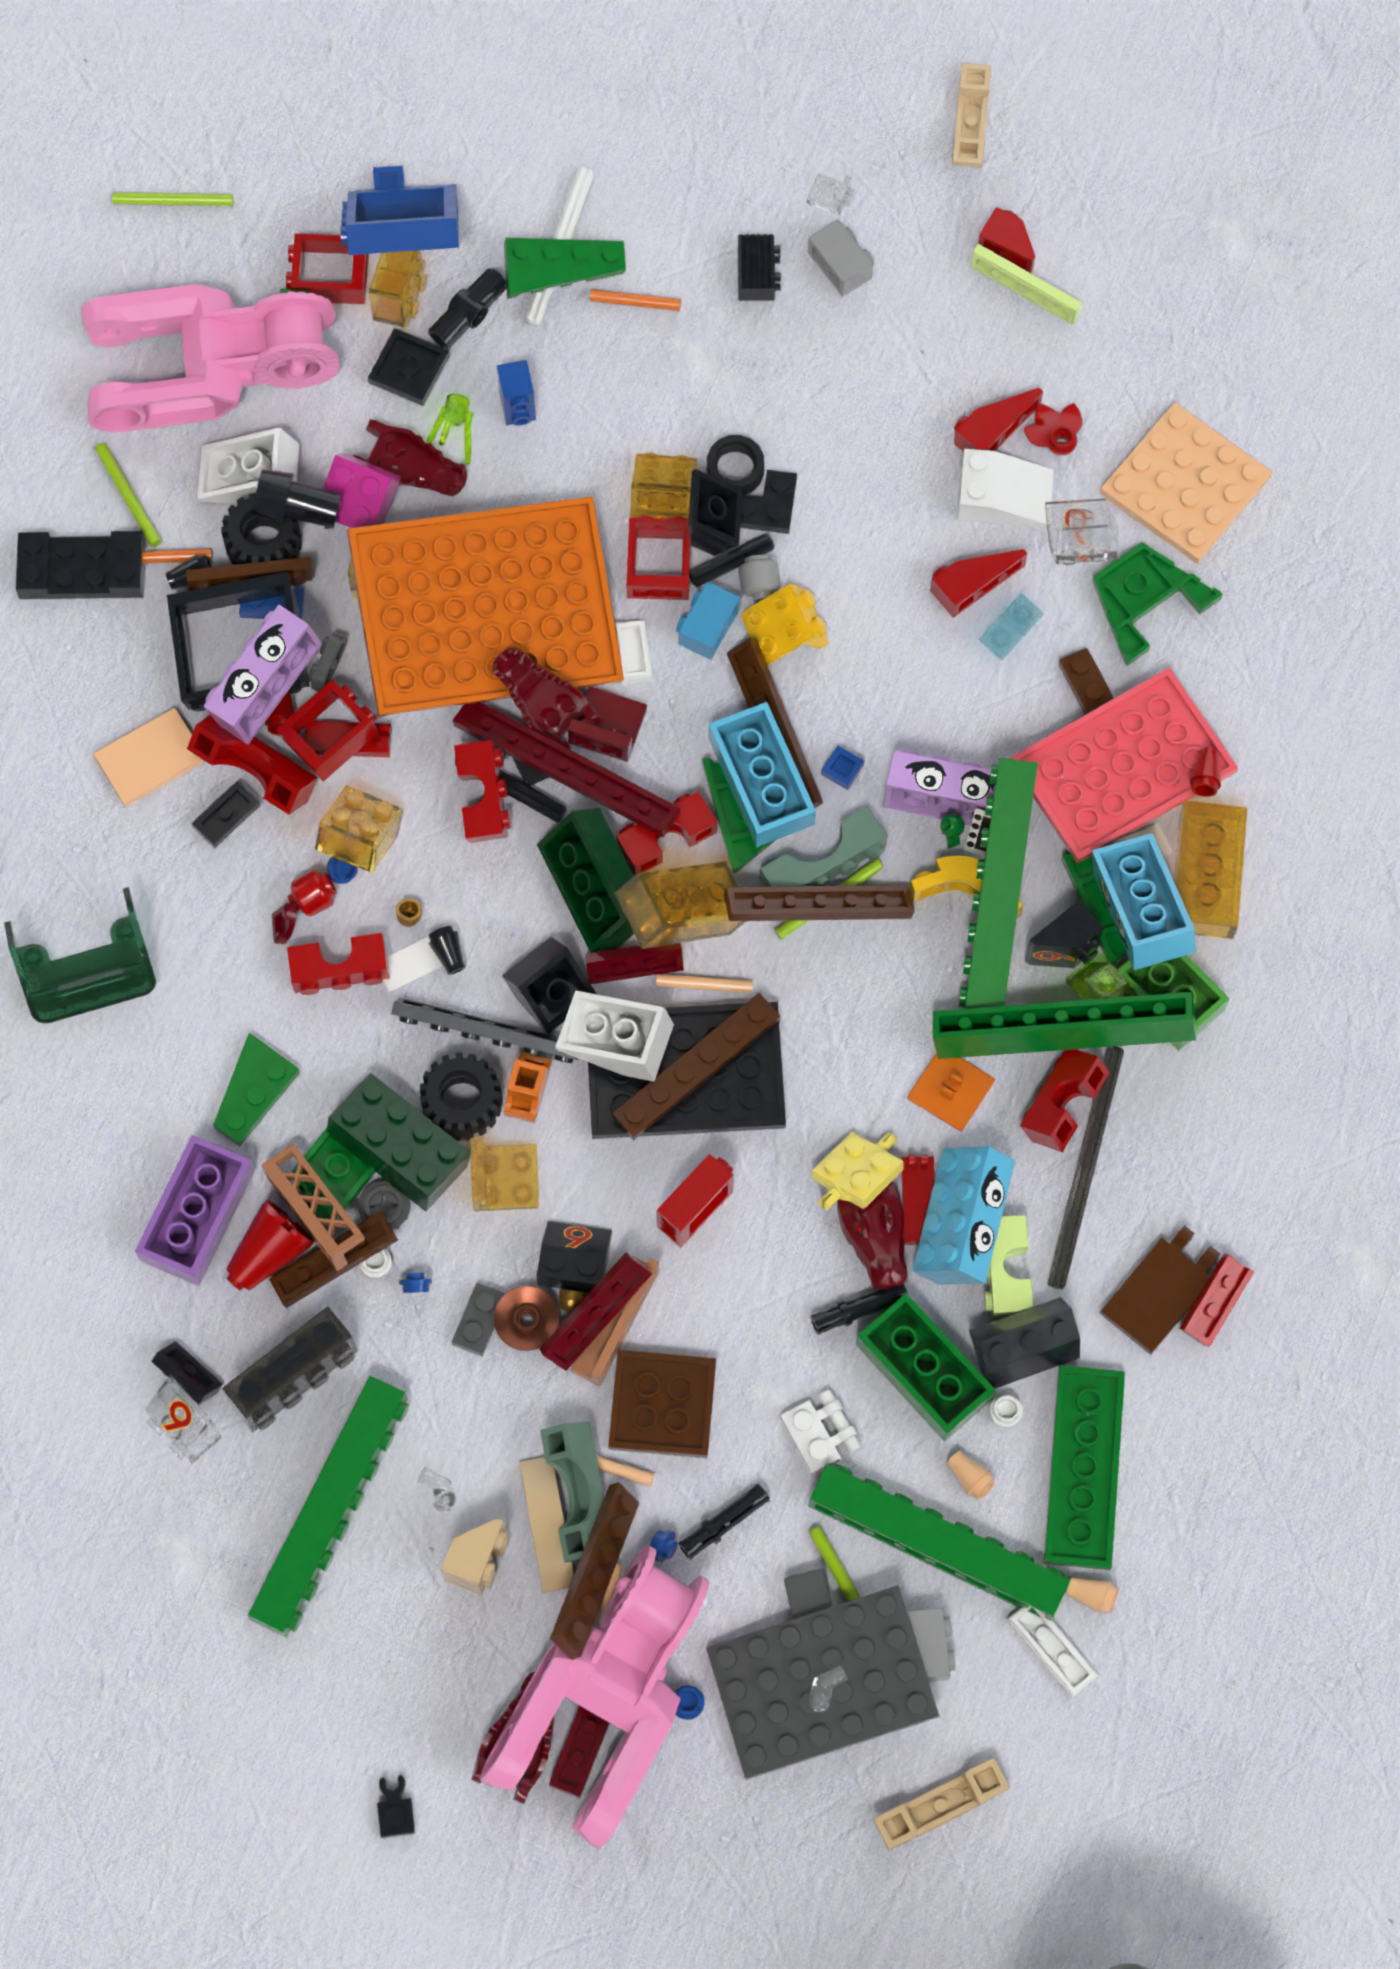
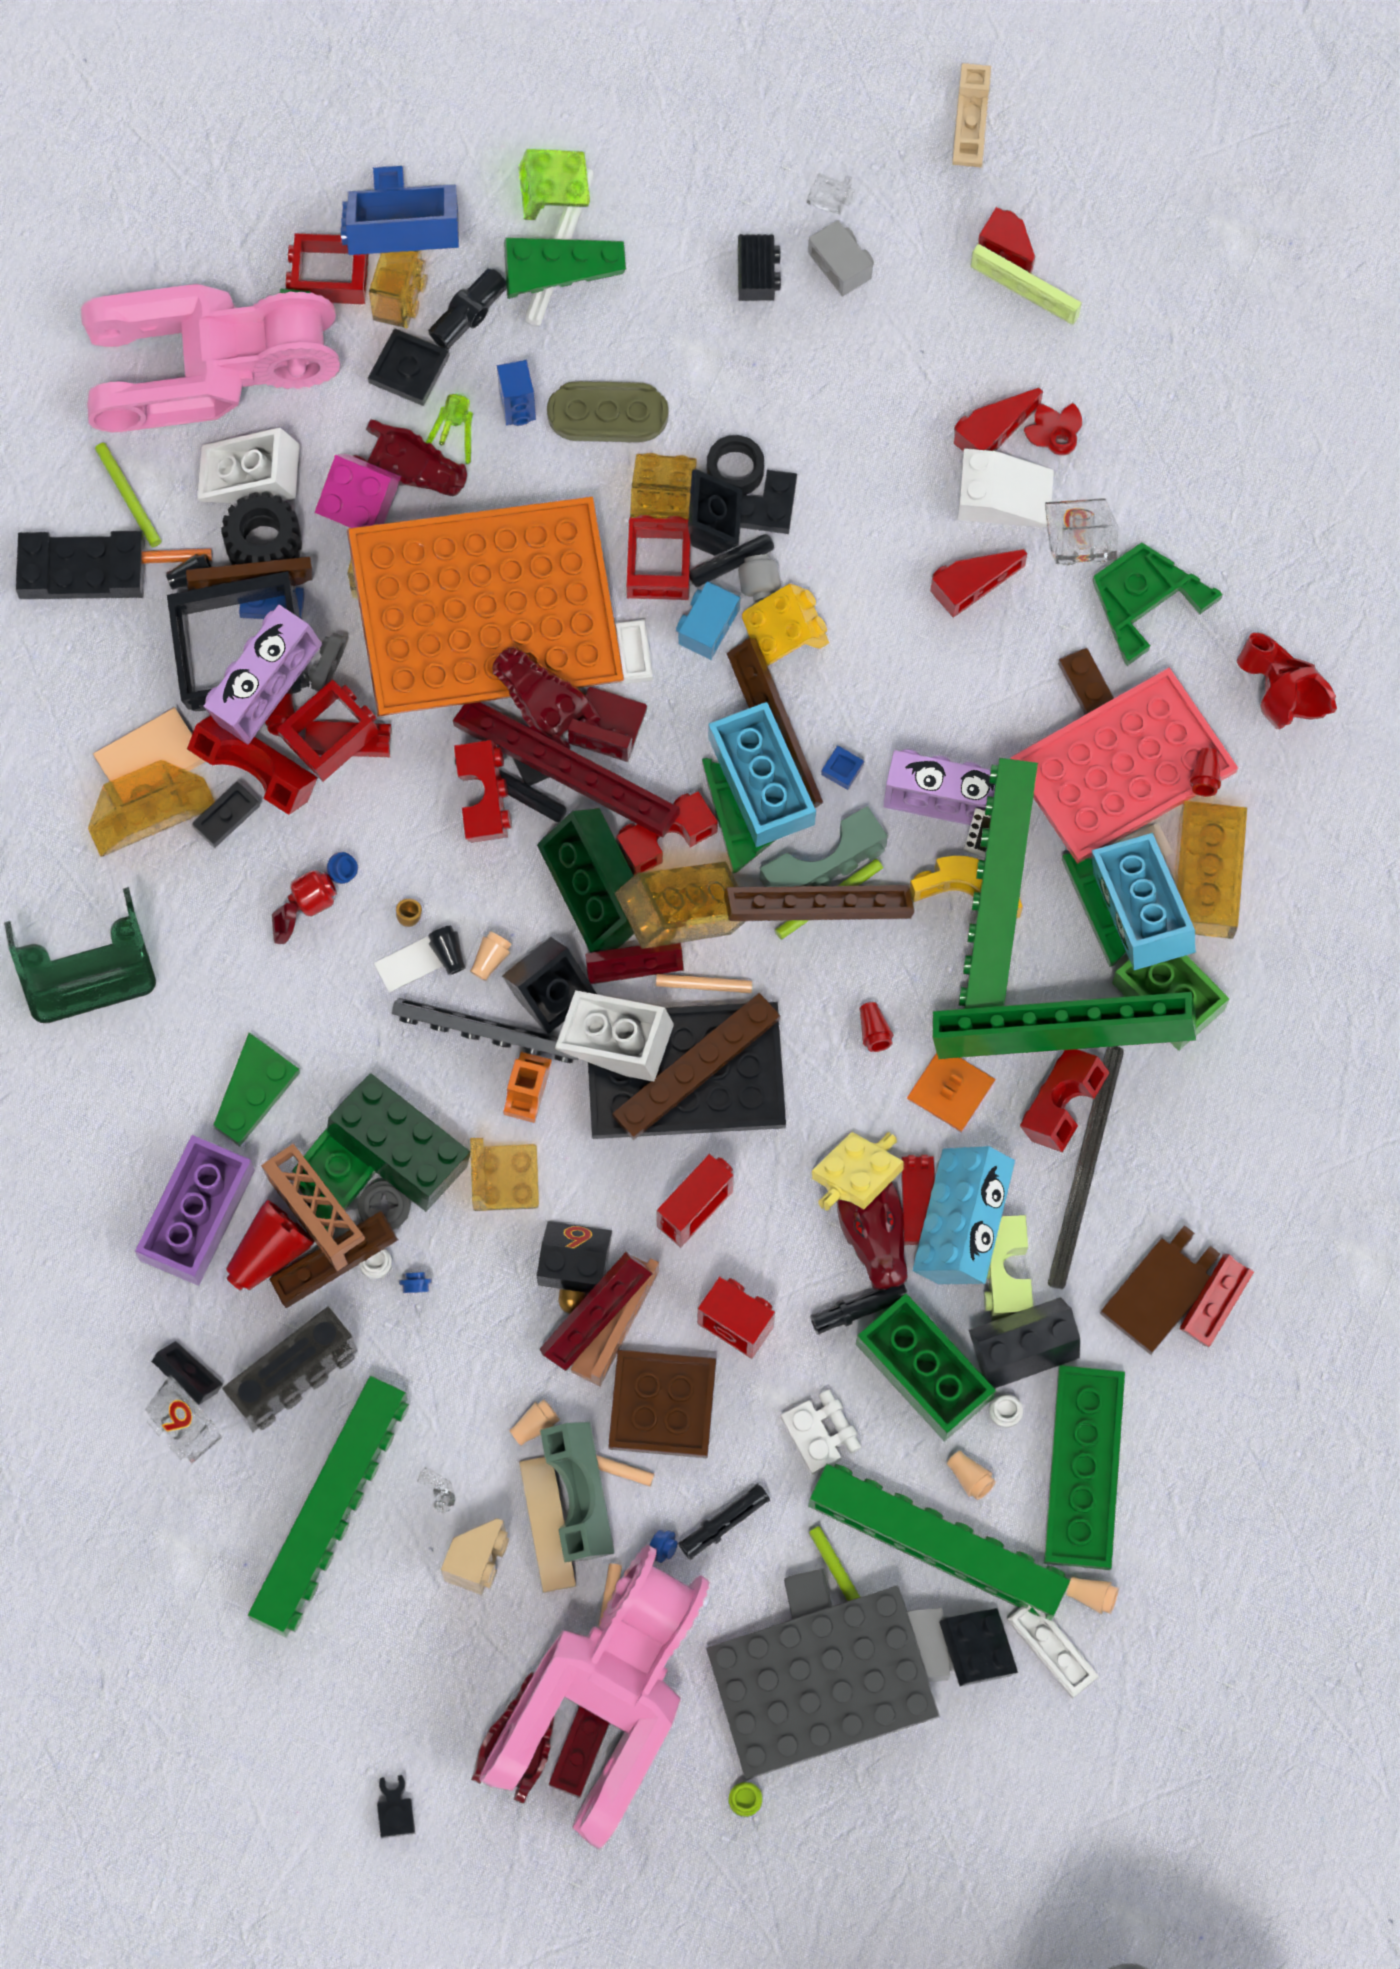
(146, 805): none -> clear yellow wedge
(184, 199): lime bar -> none
(282, 497): black piece -> none
(359, 829): clear yellow brick -> none
(365, 965): red arch -> none
(461, 1071): black tyre -> none
(478, 1320): dark grey plate -> none
(490, 955): none -> light nougat cone
(526, 1302): copper dish -> none
(535, 1419): none -> light nougat cone
(552, 180): none -> clear neon green bracket
(594, 1571): reddish brown plate -> none
(607, 411): none -> olive tile
(635, 300): orange bar -> none
(690, 1703): blue plate -> none
(736, 1316): none -> red brick
(745, 1799): none -> lime plate
(822, 1688): clear arm -> none
(875, 1029): none -> red cone
(941, 1804): tan slope -> none
(952, 826): green arm -> none
(978, 1647): none -> black plate
(1011, 626): clear light blue slope -> none
(1066, 940): black slope -> none
(1099, 981): clear neon green slope -> none
(1185, 482): light nougat plate -> none
(1291, 684): none -> red piece

